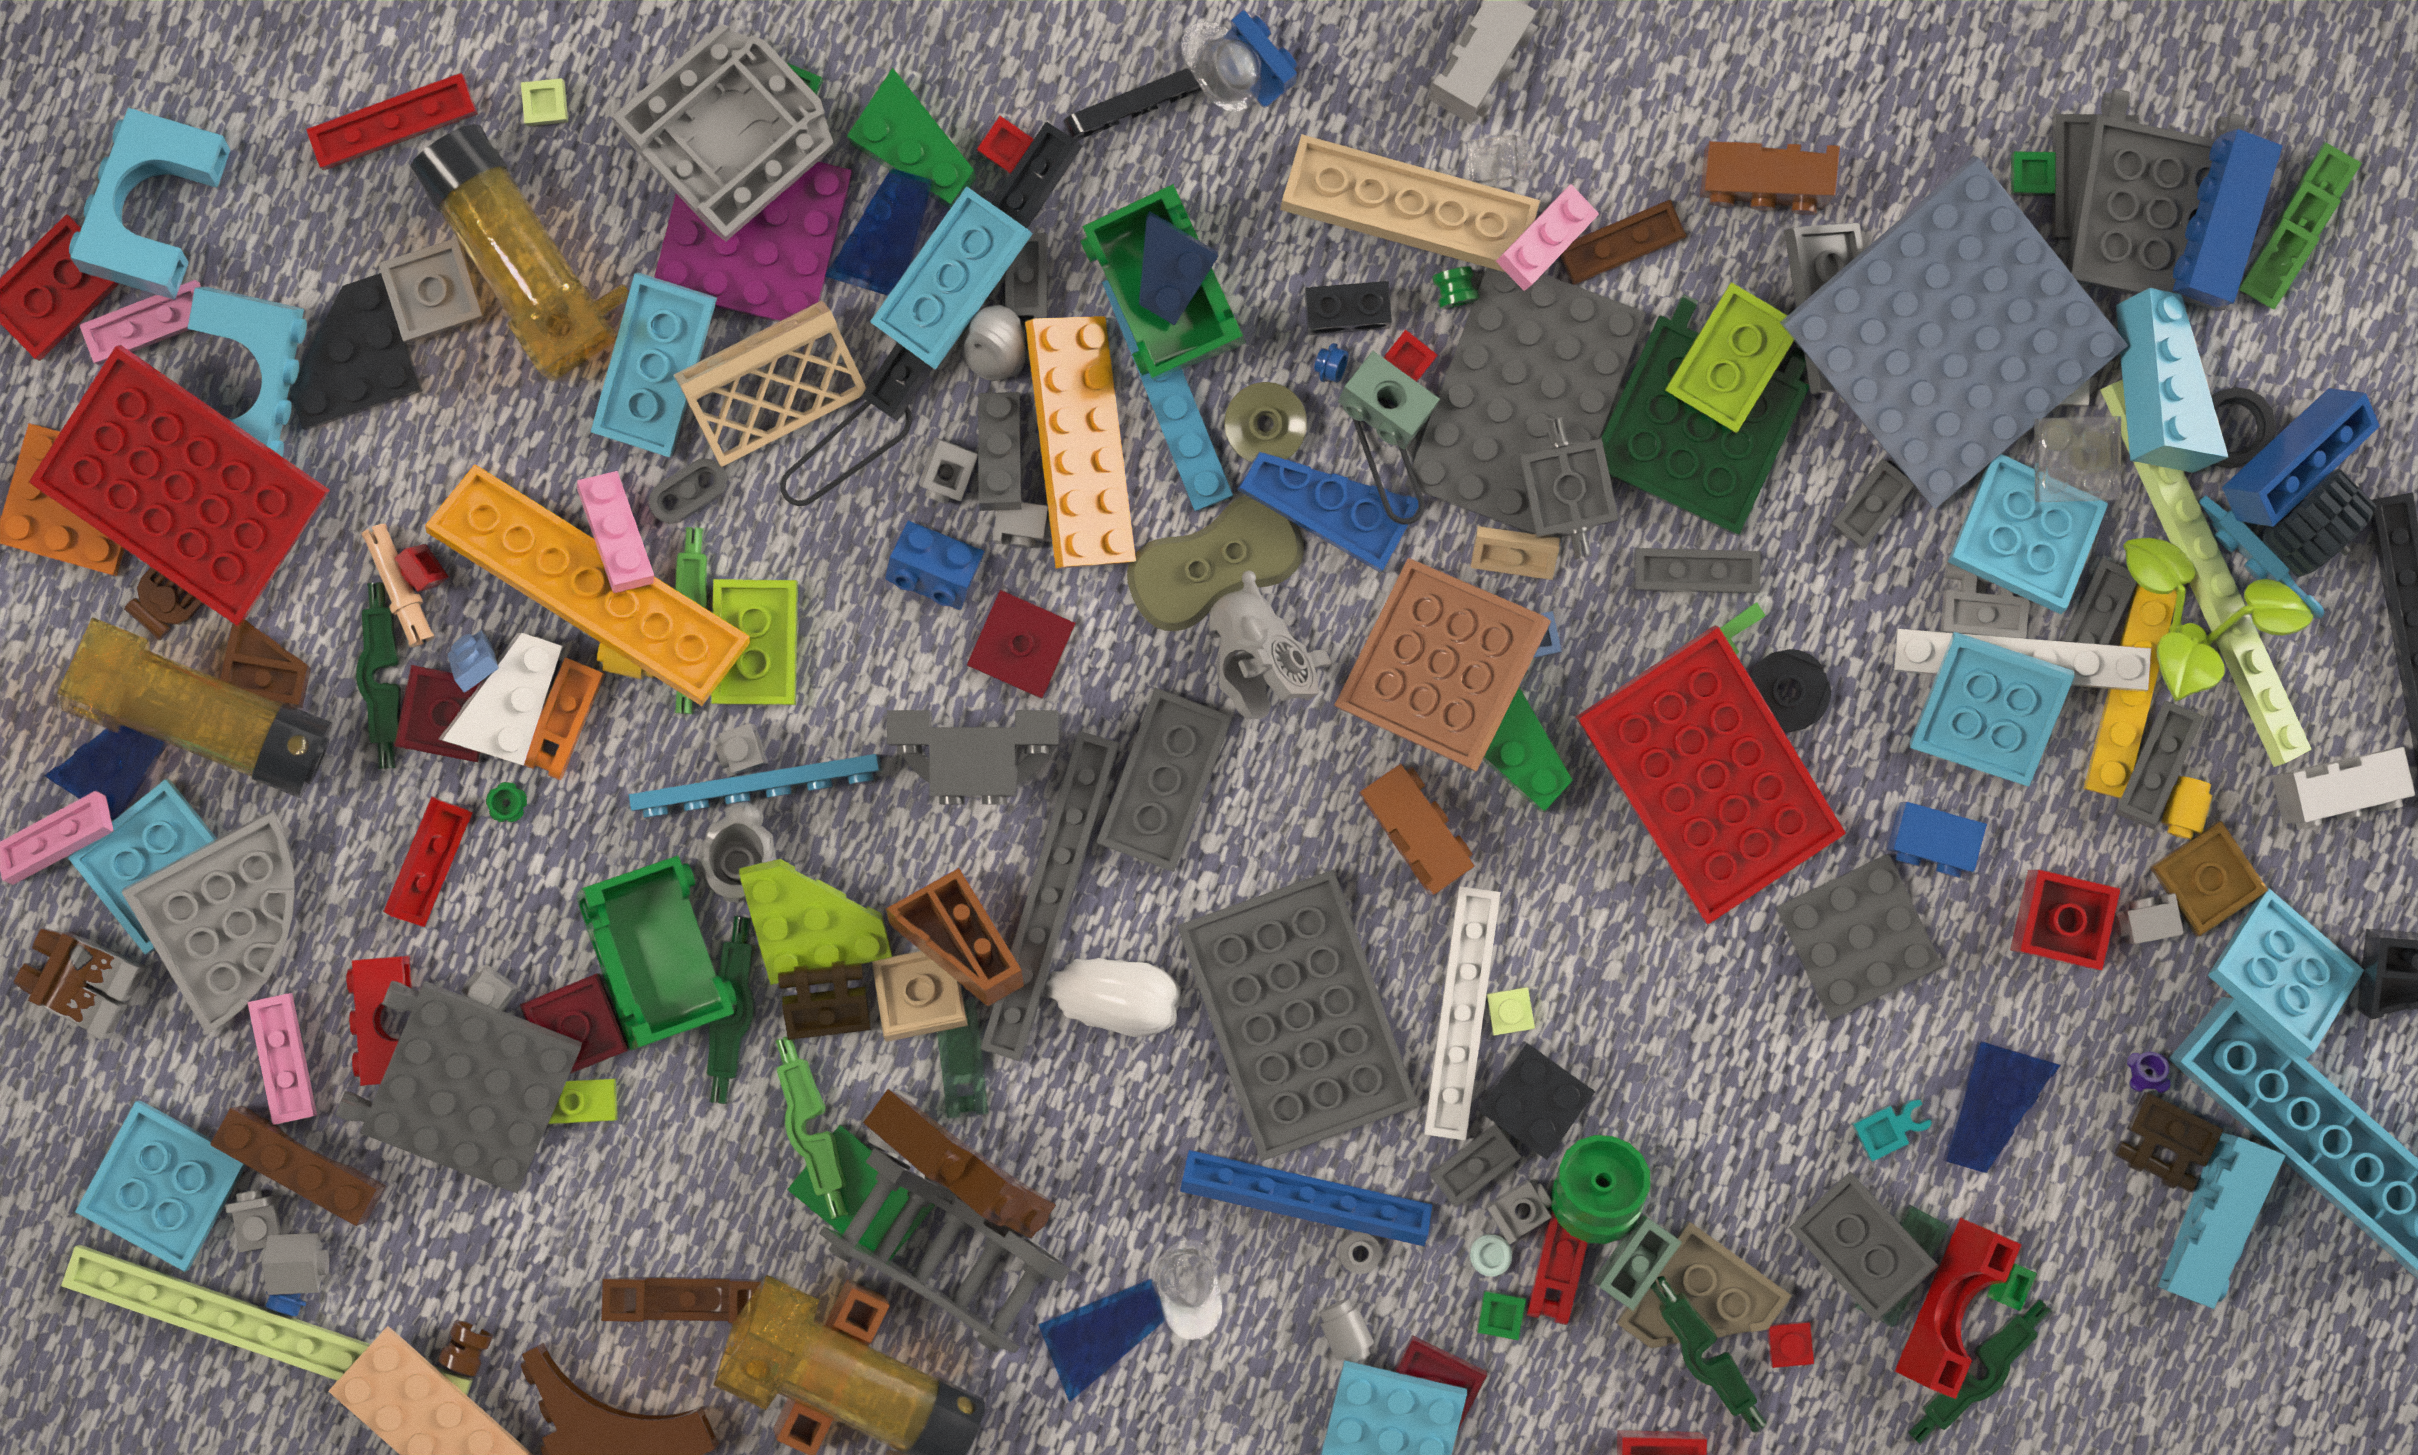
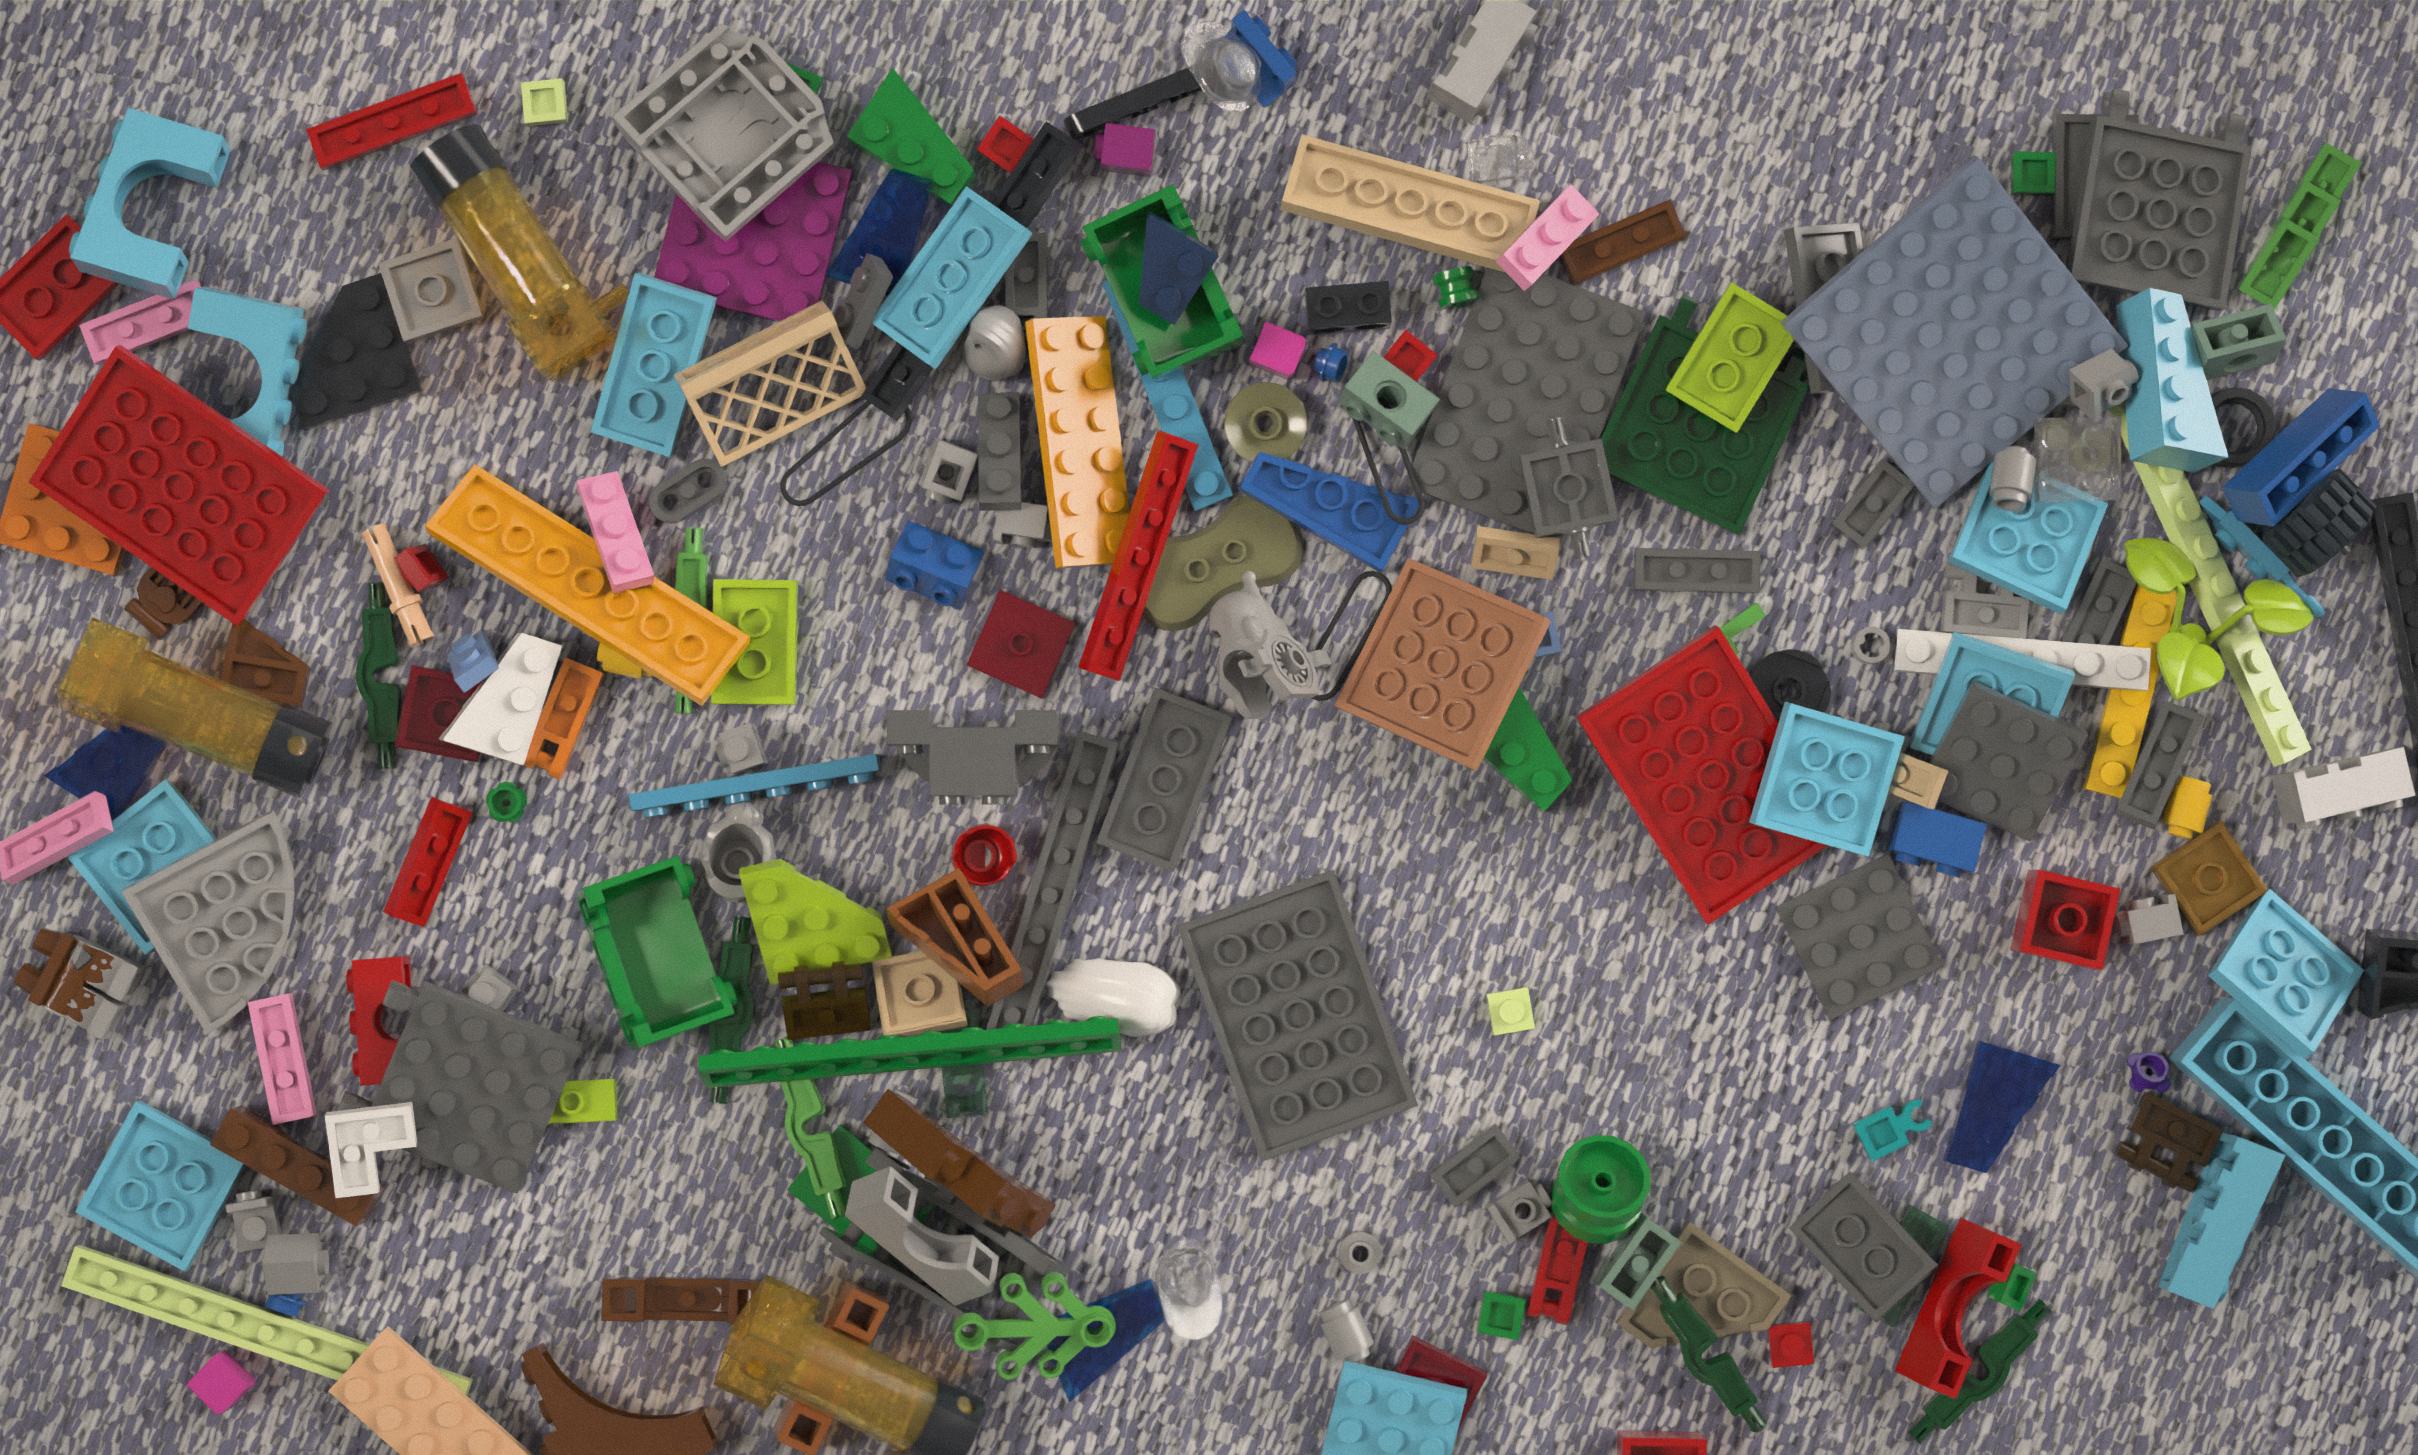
(221, 1382): none -> dark pink piece
(355, 1138): none -> white plate
(465, 1348): reddish brown wheel -> none
(583, 1014): dark red plate -> none
(863, 300): none -> dark grey plate
(899, 1053): none -> green plate
(951, 1264): none -> light grey arch
(969, 854): none -> red hair
(1040, 1328): none -> bright green plant
(1125, 149): none -> magenta brick
(1138, 556): none -> red plate
(1278, 351): none -> dark pink piece
(1306, 1198): blue plate -> none
(1384, 579): none -> black piece
(1417, 828): dark orange wedge -> none
(1462, 1013): white plate -> none
(1490, 1255): light aqua tile -> none
(1535, 1100): black brick -> none
(1769, 176): dark orange wedge -> none
(1826, 779): none -> medium azure plate
(1881, 651): none -> light grey bush
(1917, 781): none -> tan plate
(2005, 759): none -> dark grey plate
(2012, 478): none -> light grey brick
(2101, 383): none -> light grey brick
(2226, 218): blue brick -> none
(2238, 341): none -> sand green brick

